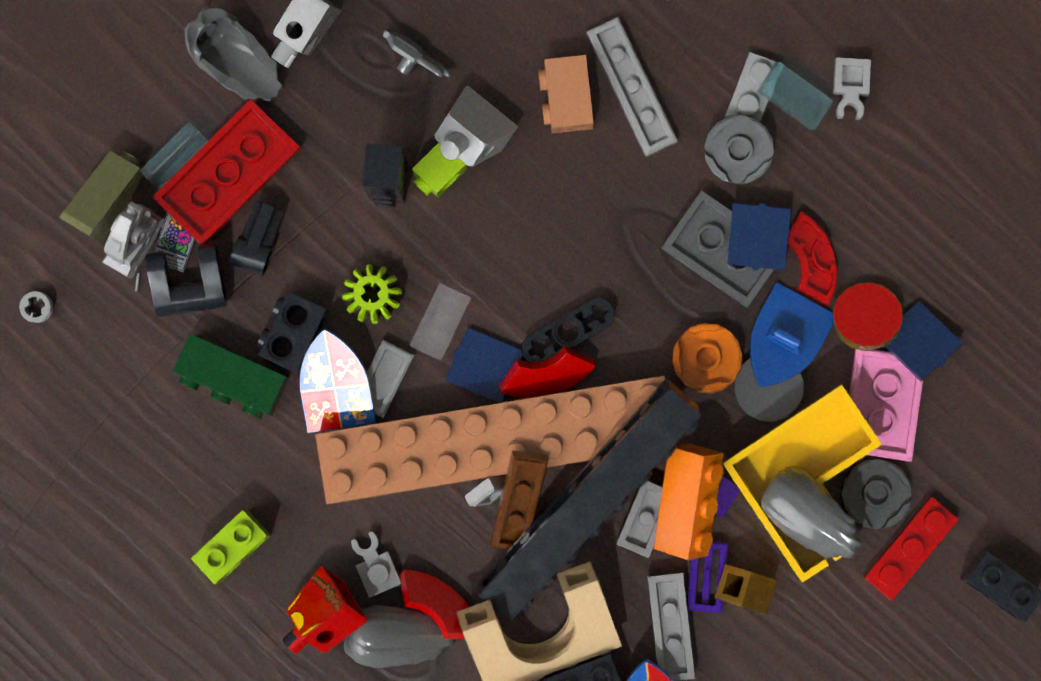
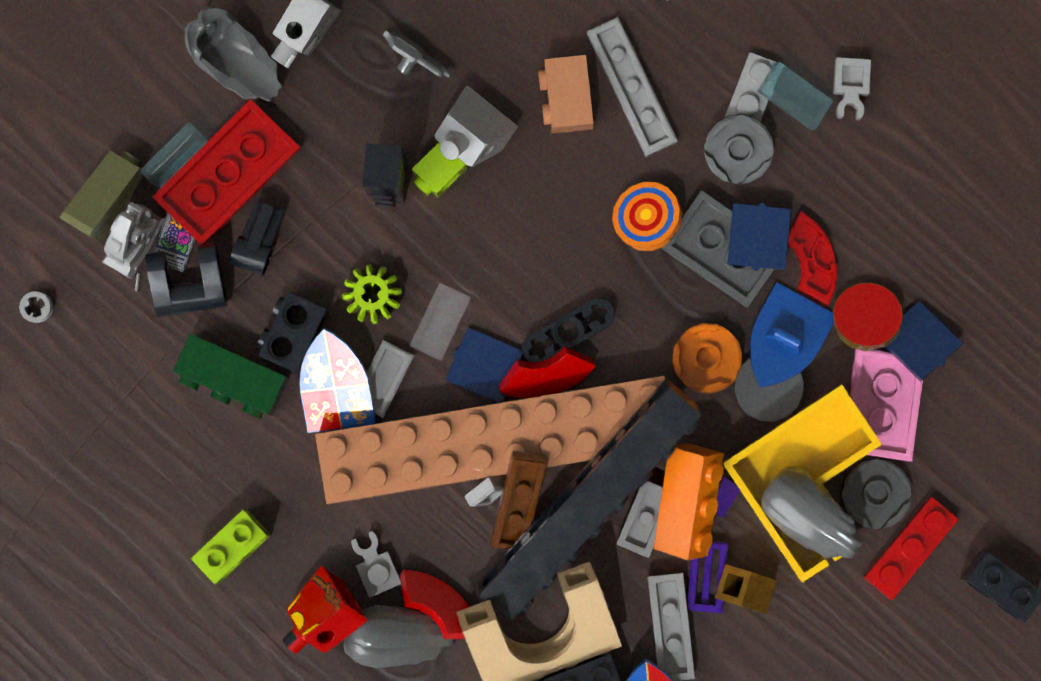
(647, 216): none -> orange tile

